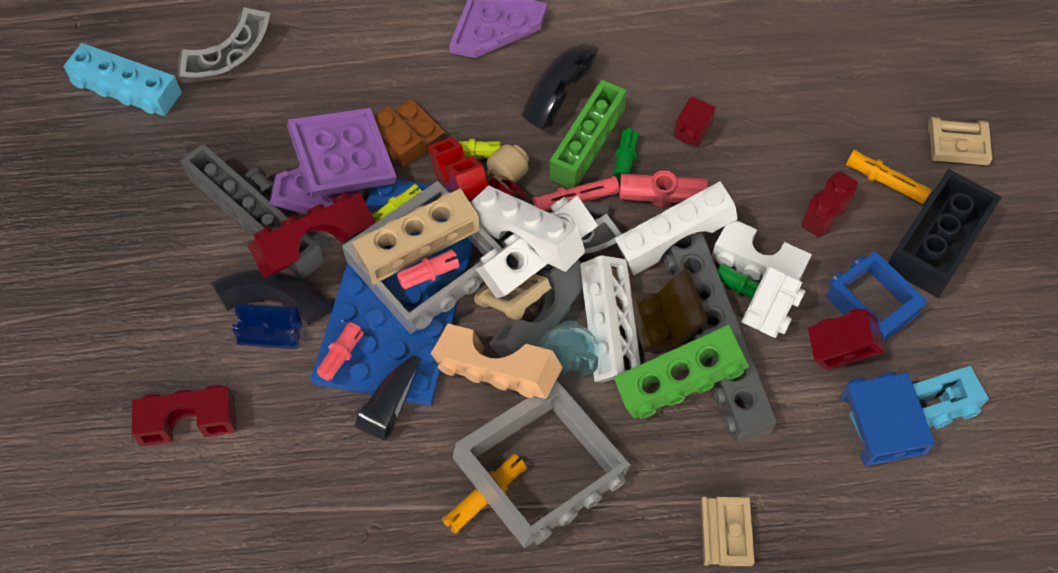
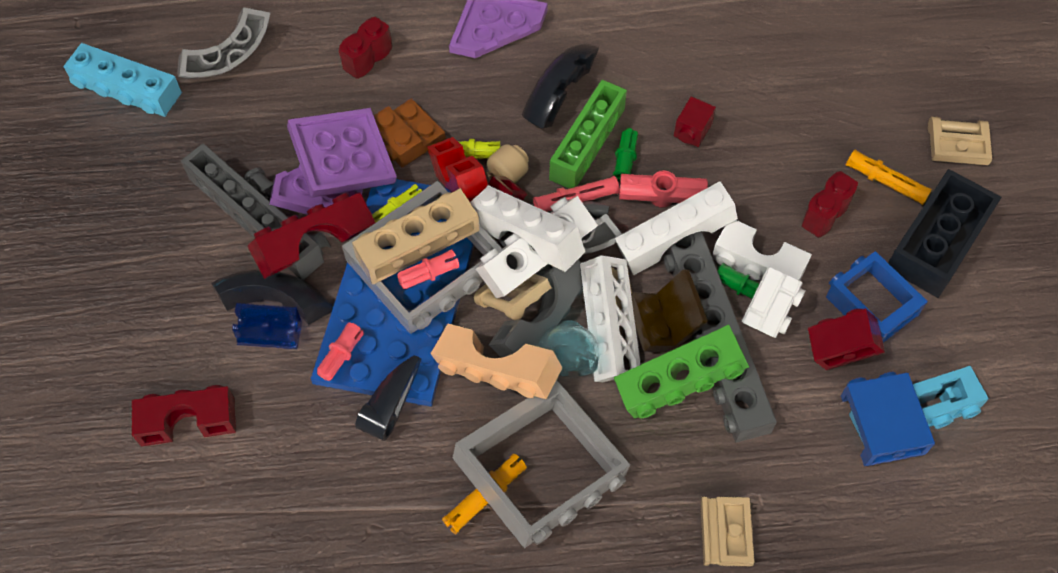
(365, 47): none -> dark red brick

